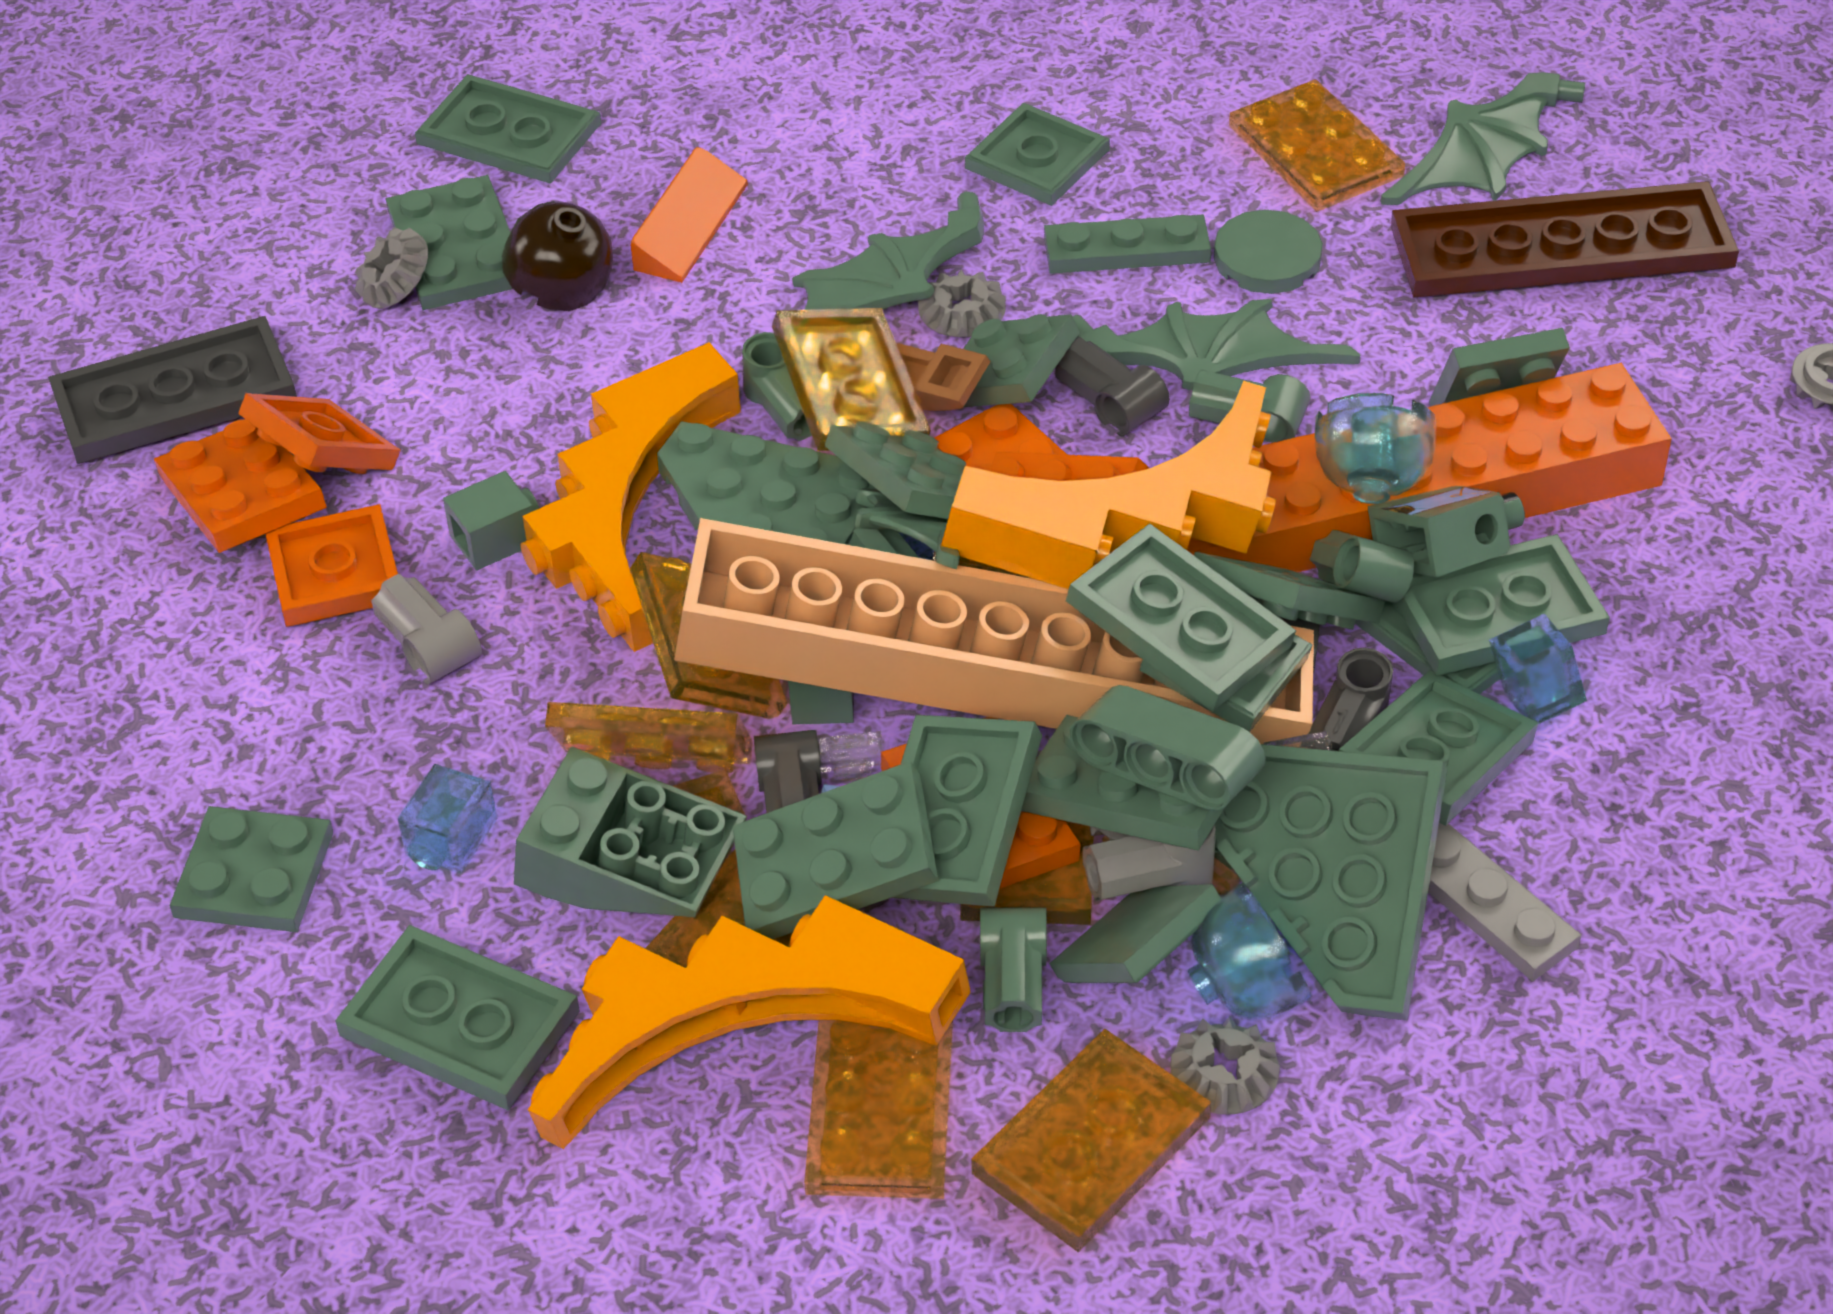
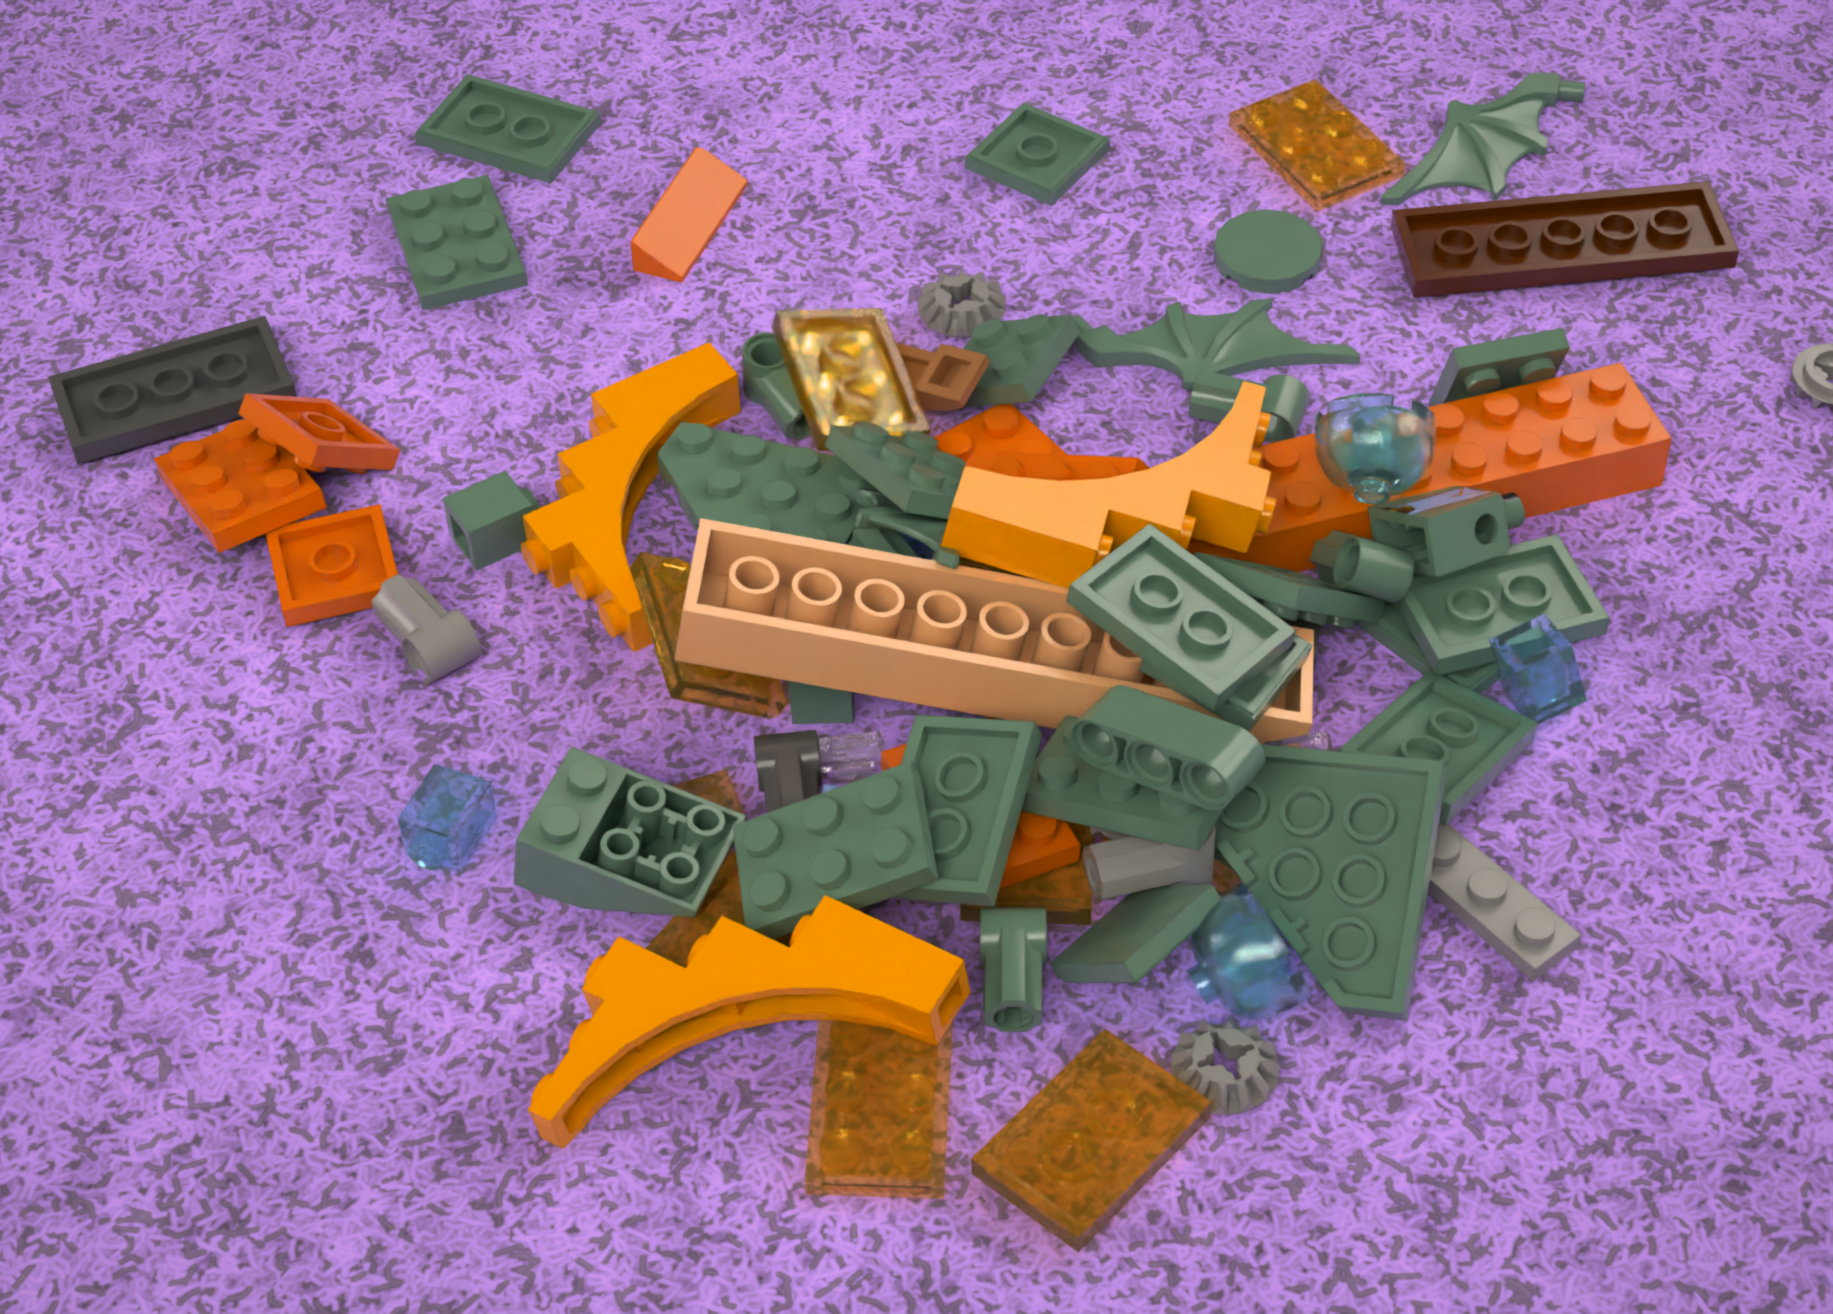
(252, 869): sand green plate -> none
(392, 268): light grey gear -> none
(458, 1017): sand green plate -> none
(558, 255): dark brown cylinder -> none
(652, 735): clear yellow plate -> none
(894, 267): sand green animal -> none
(1118, 393): dark grey piece -> none
(1127, 243): sand green plate -> none
(1356, 695): dark grey piece -> none

